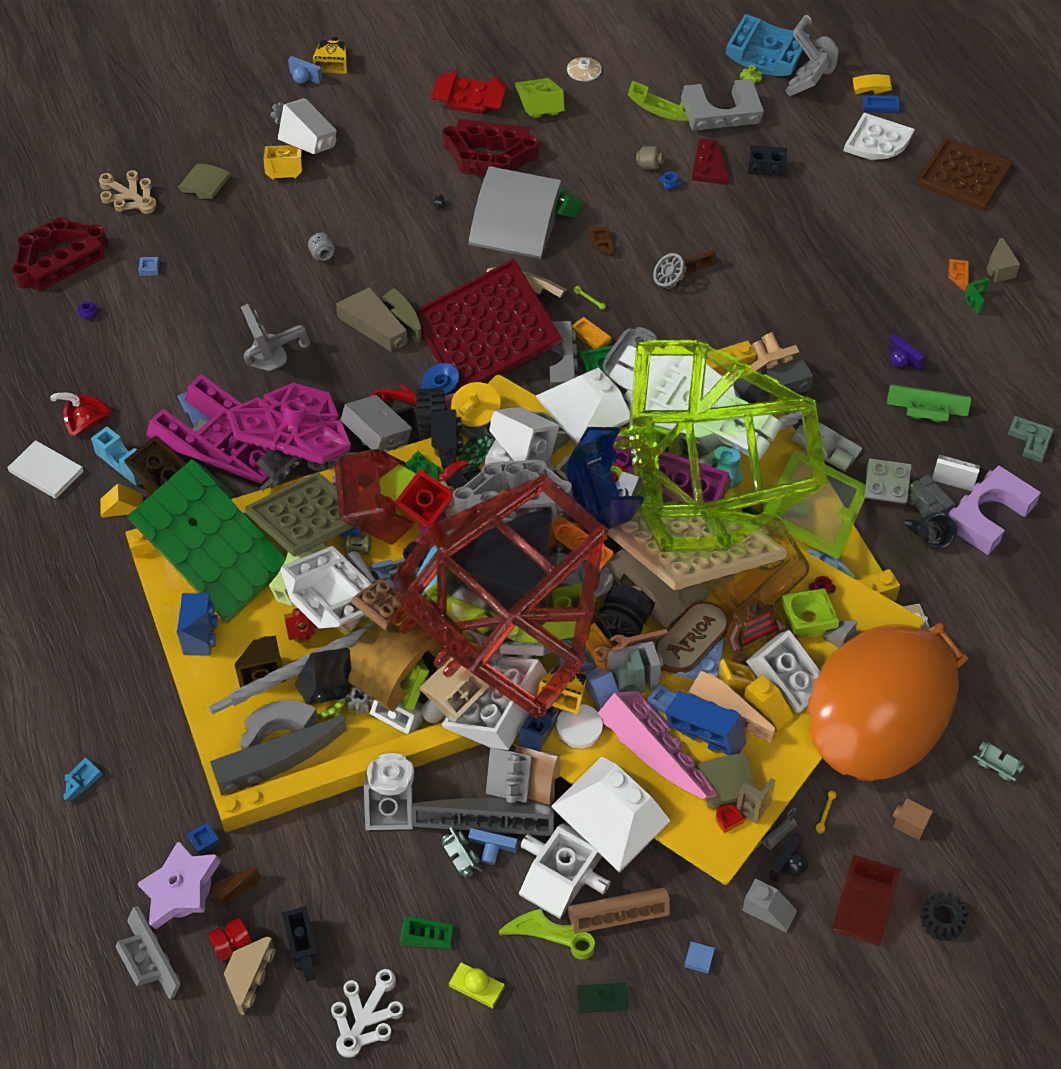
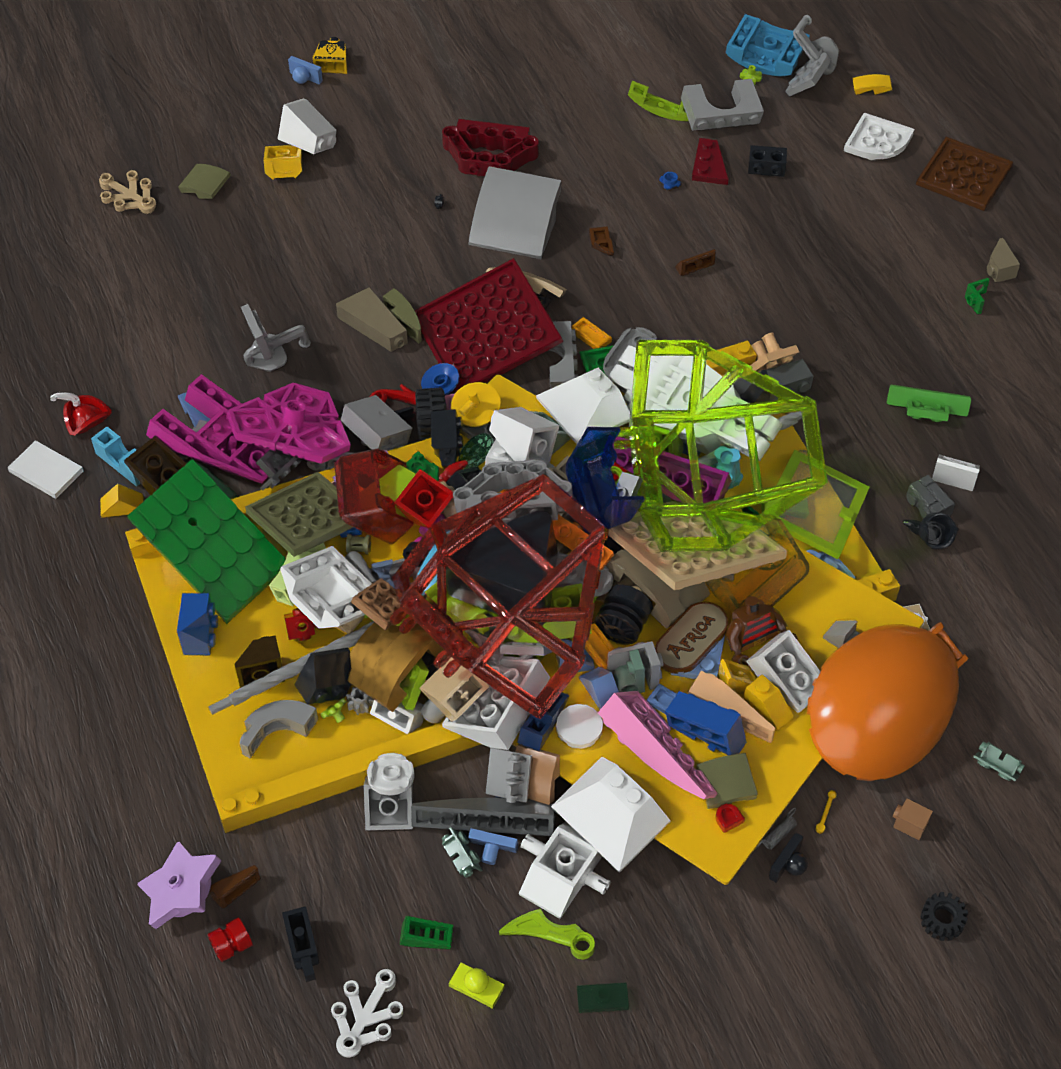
(81, 779): dark azure slope -> none
(85, 249): dark red brick -> none
(87, 310): dark purple plate -> none
(145, 957): light grey bracket -> none
(149, 266): medium blue tile -> none
(203, 838): blue plate -> none
(248, 971): tan slope -> none
(274, 756): dark grey slope -> none
(277, 113): light grey plant -> none
(321, 246): light grey head -> none
(468, 94): red piece -> none
(541, 97): lime slope -> none
(568, 203): green slope -> none
(571, 696): yellow torso -> none
(577, 290): lime hinge -> none
(584, 69): tan dish -> none
(619, 910): medium nougat brick -> none
(628, 641): nougat flag -> none
(650, 158): dark tan head -> none
(669, 270): light grey wheel -> none
(699, 957): medium blue tile -> none
(754, 802): dark tan panel -> none
(769, 905): light grey slope -> none
(812, 601): lime piece -> none
(824, 582): dark red plate -> none
(836, 448): light grey panel -> none
(866, 900): clear red slope -> none
(881, 104): blue tile -> none
(887, 481): light grey bracket -> none
(904, 354): dark purple tile -> none
(959, 273): orange tile -> none
(996, 487): lavender arch -> none
(1035, 434): sand green tile -> none

